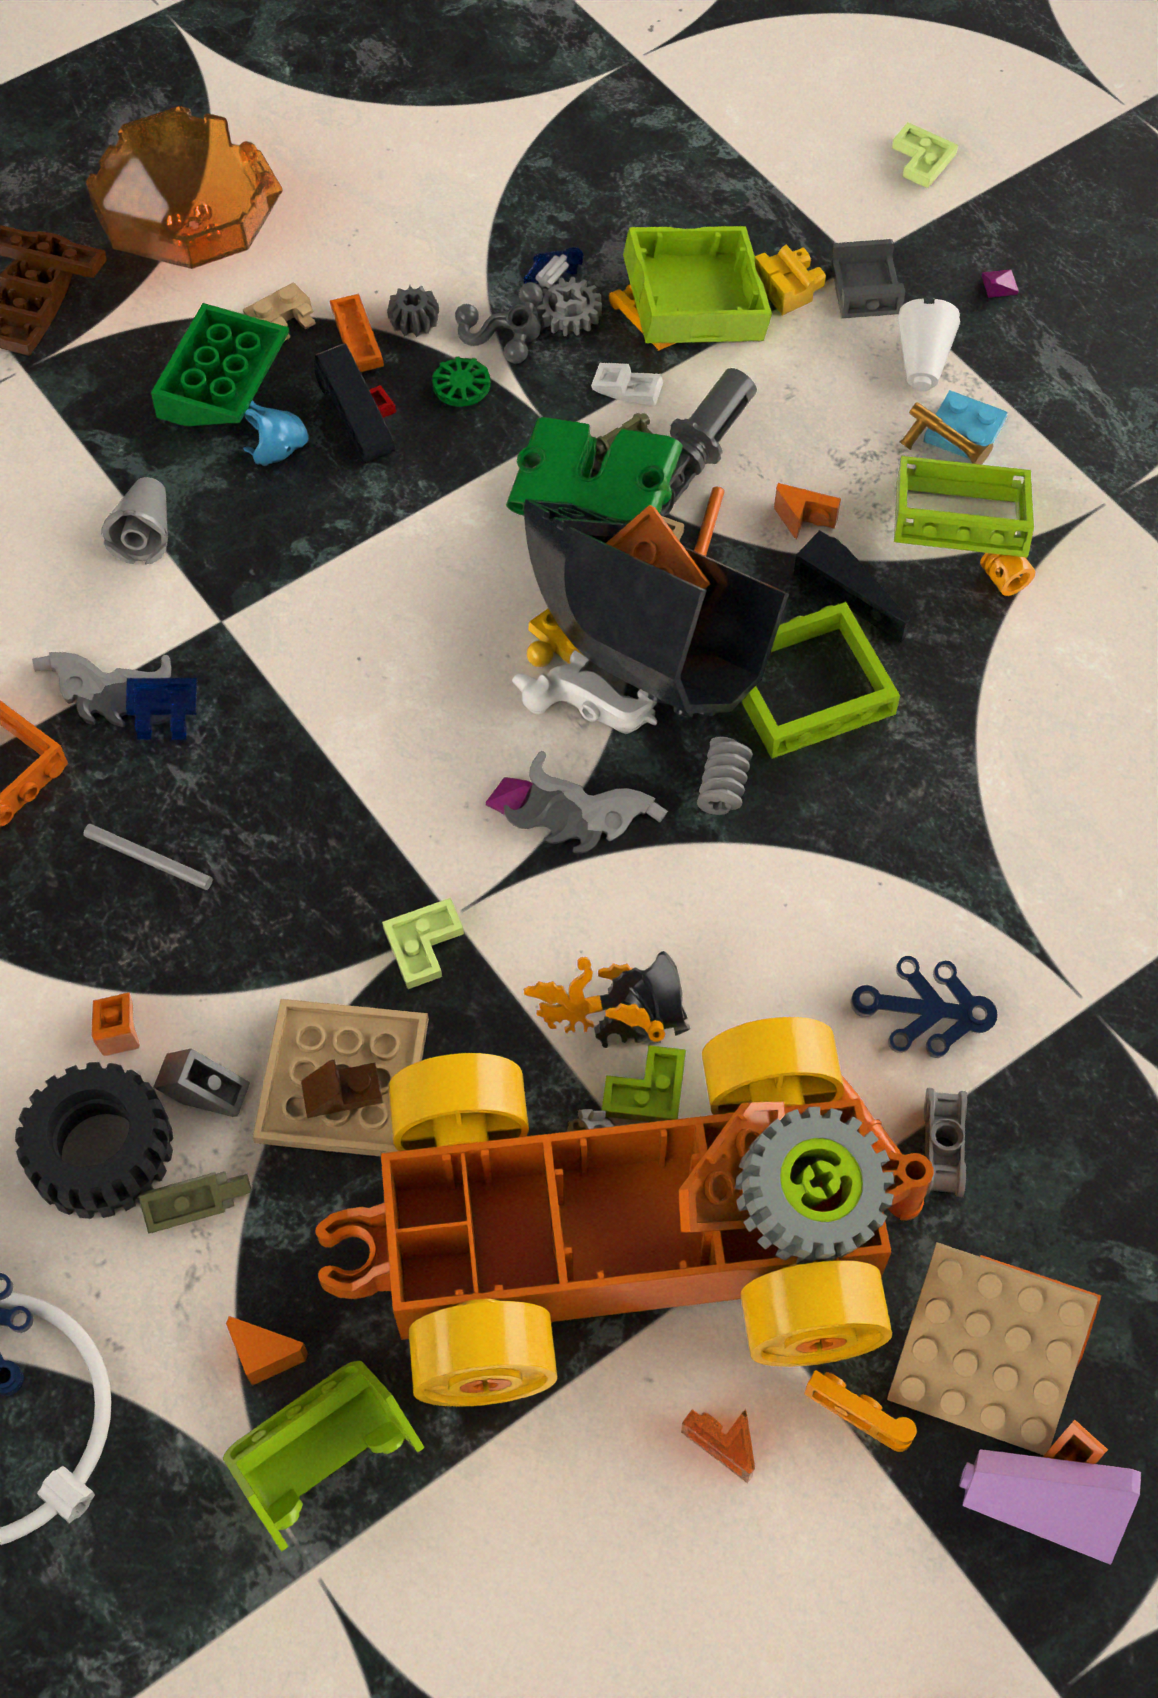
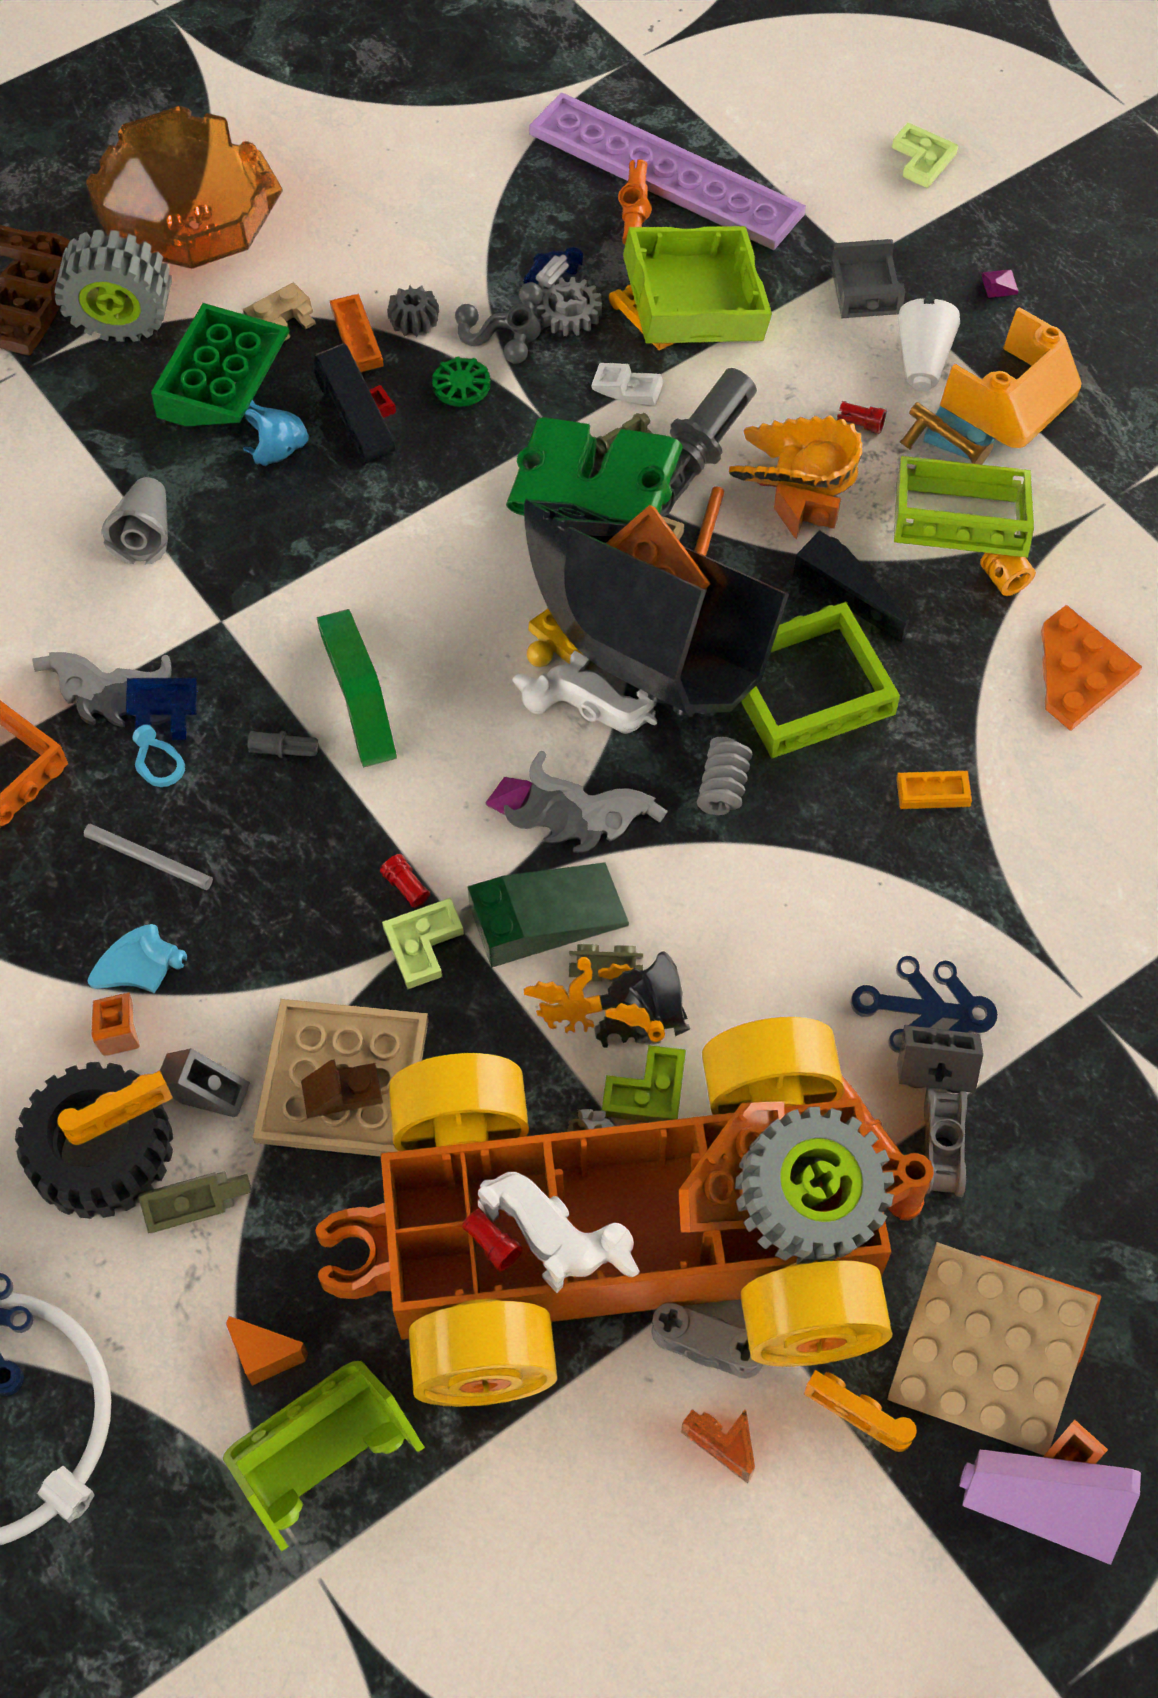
(114, 1108): none -> light orange plate
(118, 270): none -> light grey wheel
(137, 961): none -> medium azure arm
(144, 737): none -> medium azure piece
(282, 744): none -> dark grey axle
(359, 687): none -> green beam
(400, 874): none -> red pin
(499, 1246): none -> red pin
(544, 910): none -> dark green slope
(552, 1235): none -> white animal
(599, 960): none -> olive hinge
(634, 197): none -> orange pin
(670, 171): none -> lavender plate
(703, 1339): none -> light grey piece
(787, 279): yellow hips -> none
(811, 454): none -> light orange piece
(870, 418): none -> red pin
(934, 789): none -> light orange plate
(939, 1059): none -> dark grey brick
(1021, 407): none -> light orange windscreen
(1080, 667): none -> orange plate

